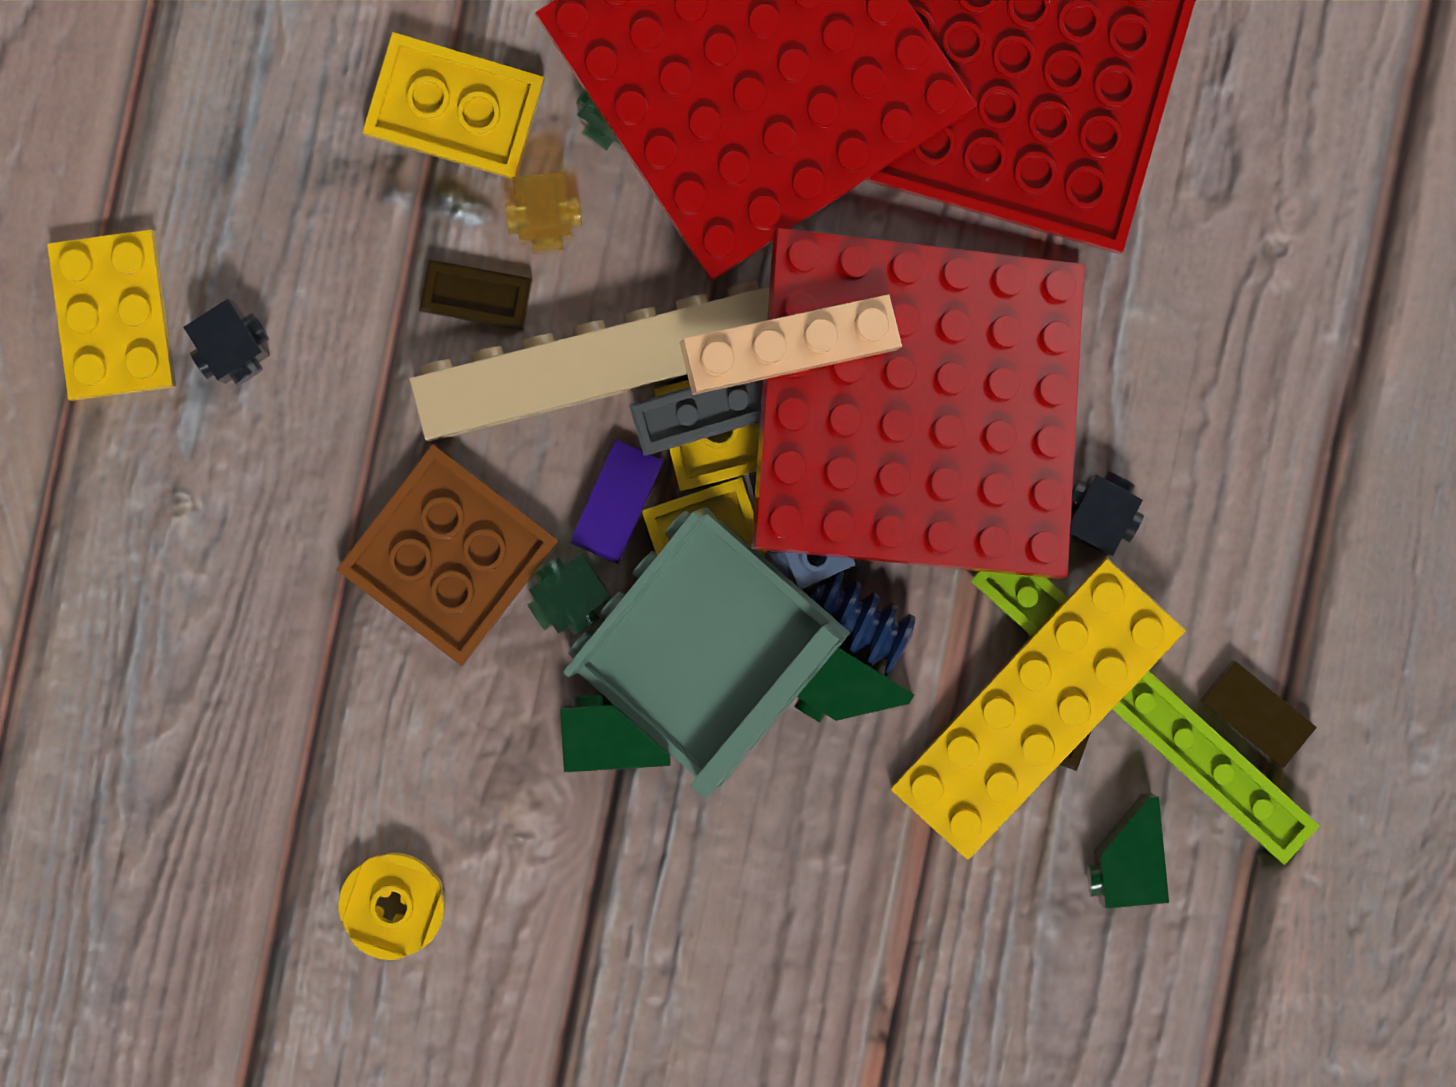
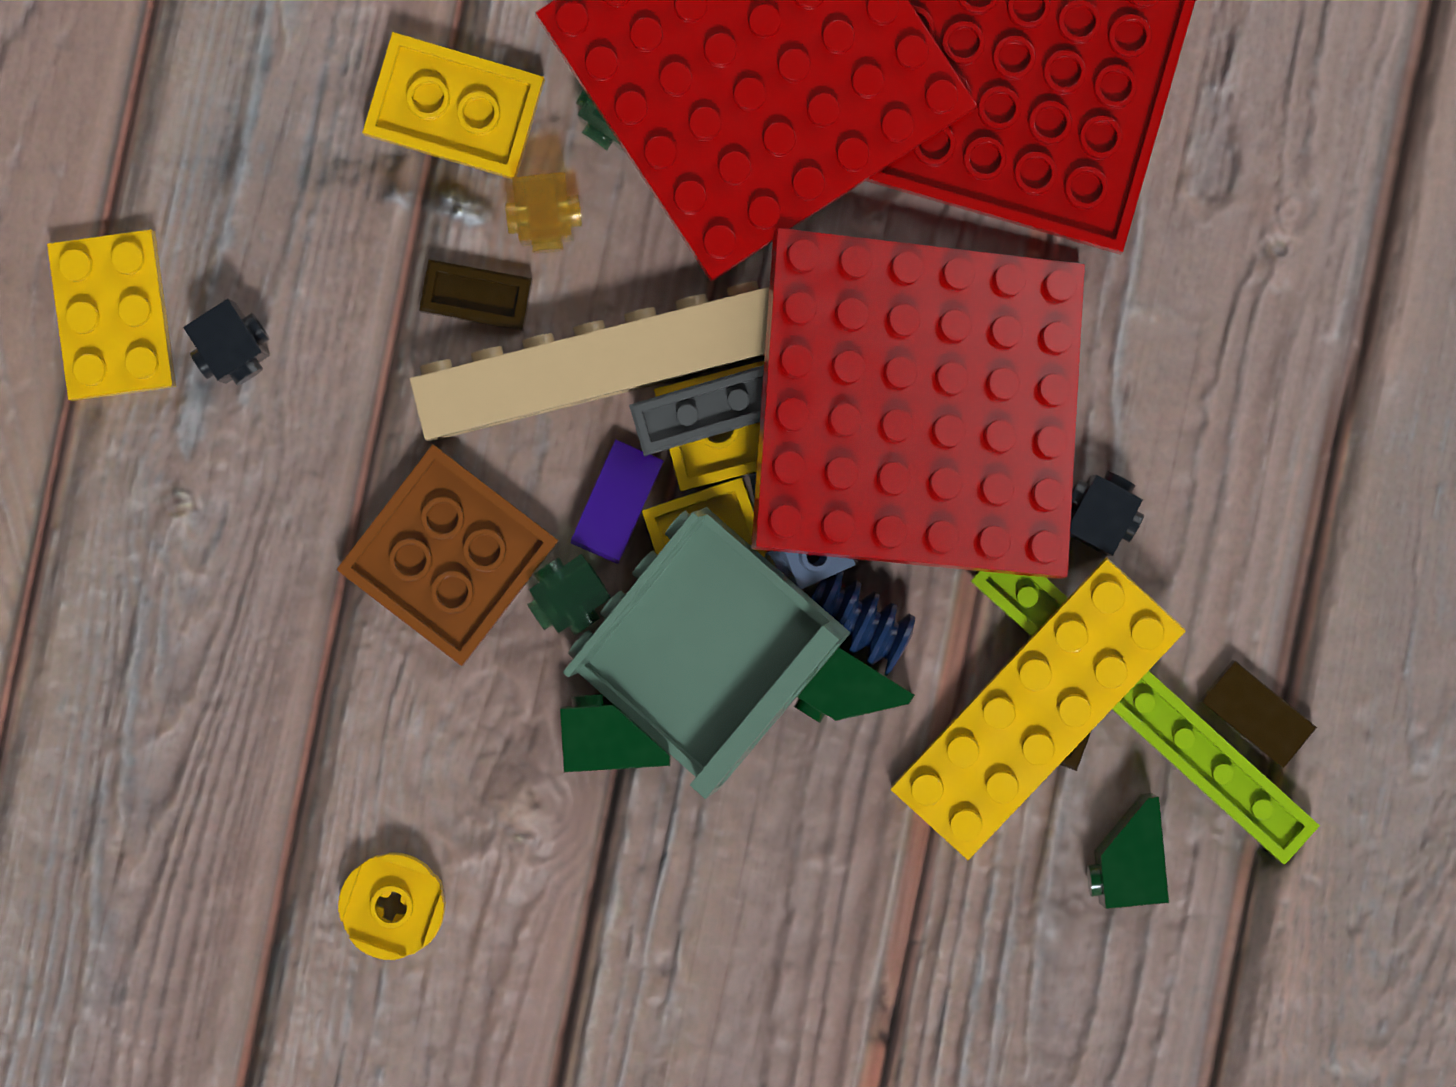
(790, 344): light nougat plate -> none

